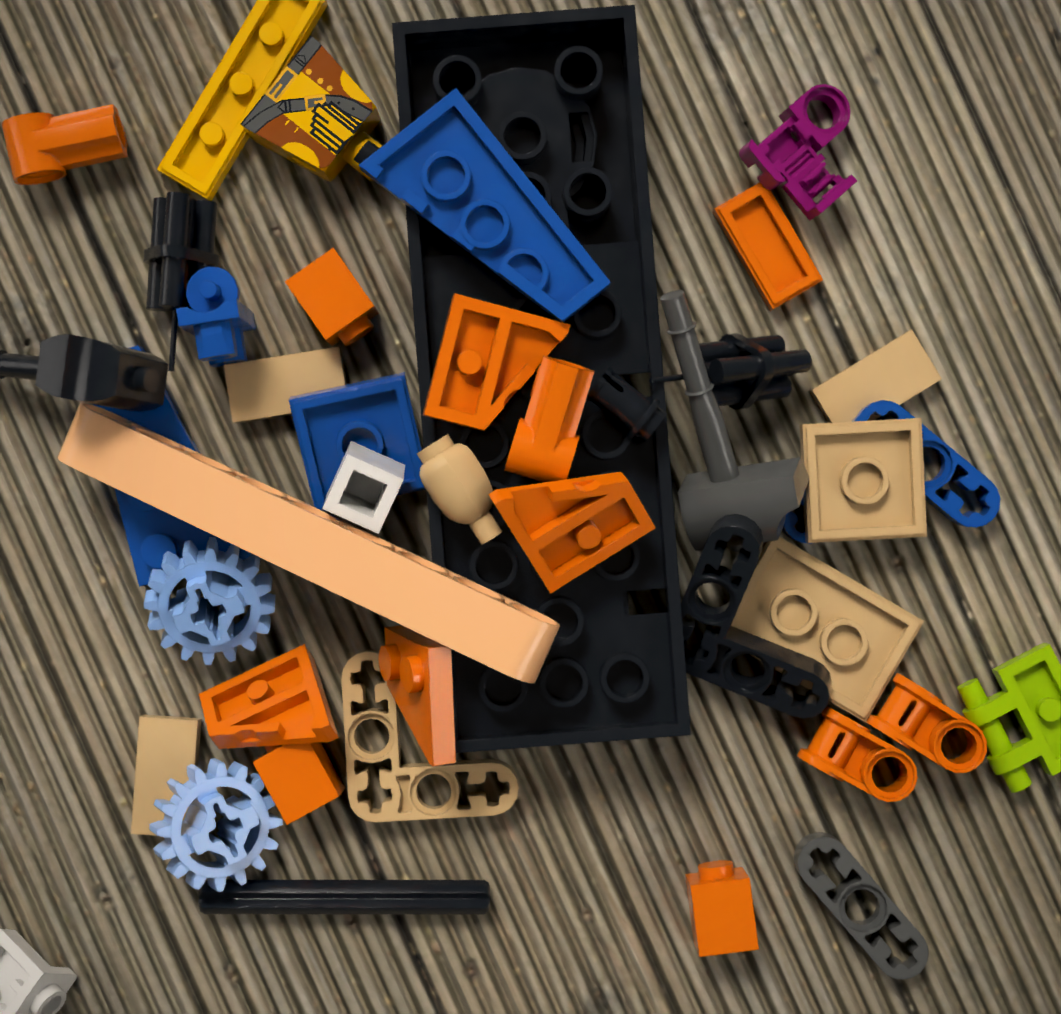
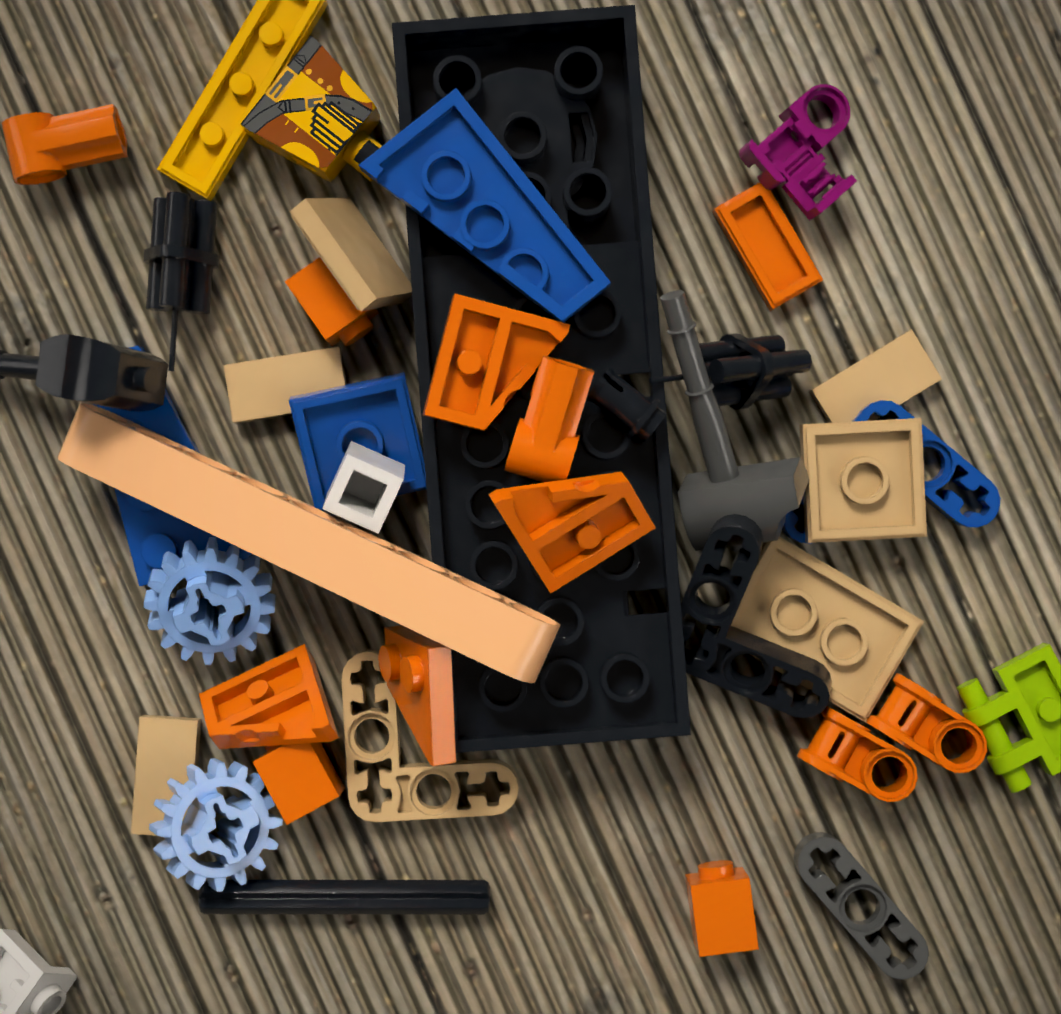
(216, 317): blue hips -> none
(352, 252): none -> tan tile
(459, 486): tan plant -> none

